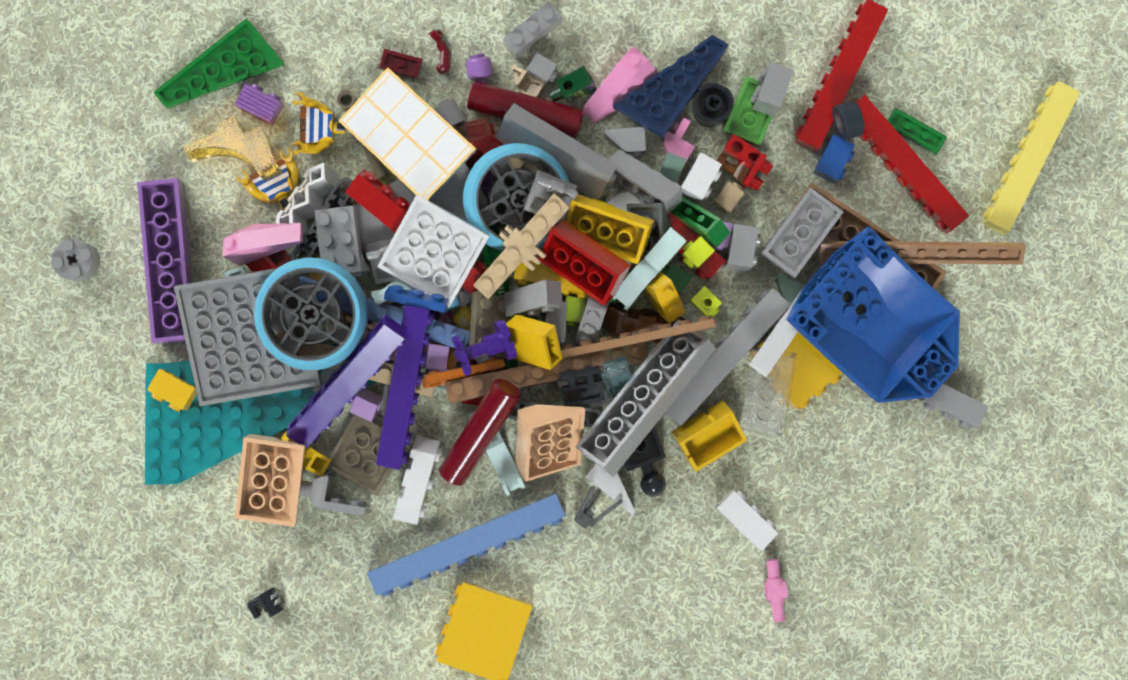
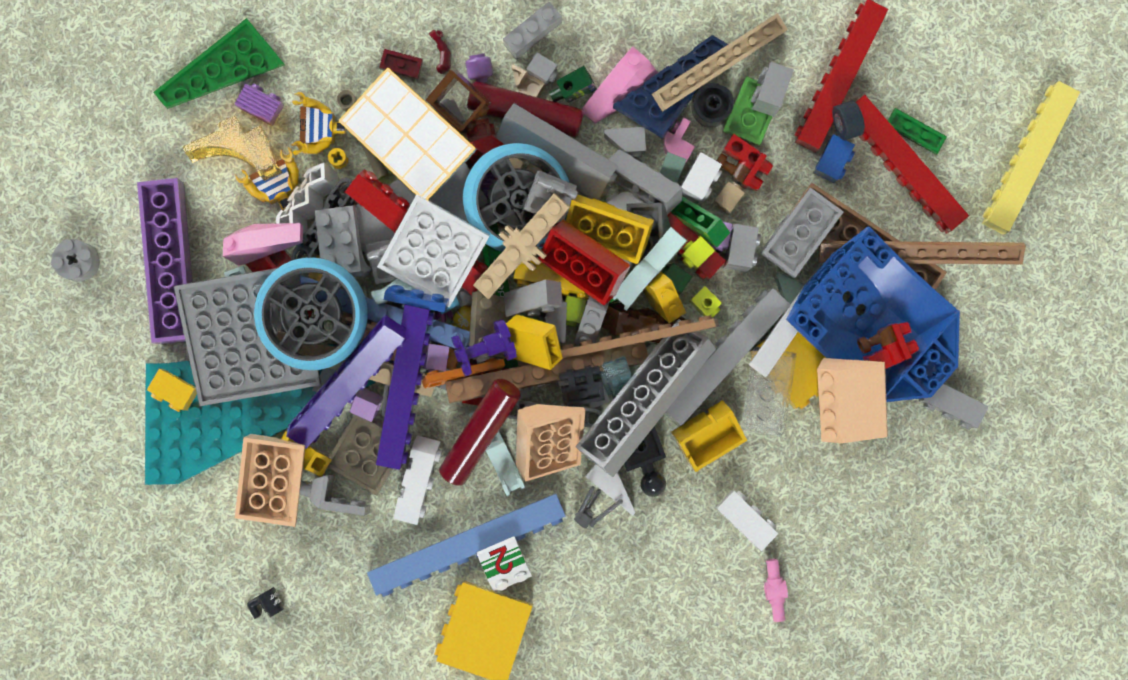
(340, 163): none -> yellow bush
(444, 87): none -> reddish brown window
(504, 564): none -> white slope
(719, 62): none -> tan plate
(852, 400): none -> light nougat slope
(892, 342): none -> red hips

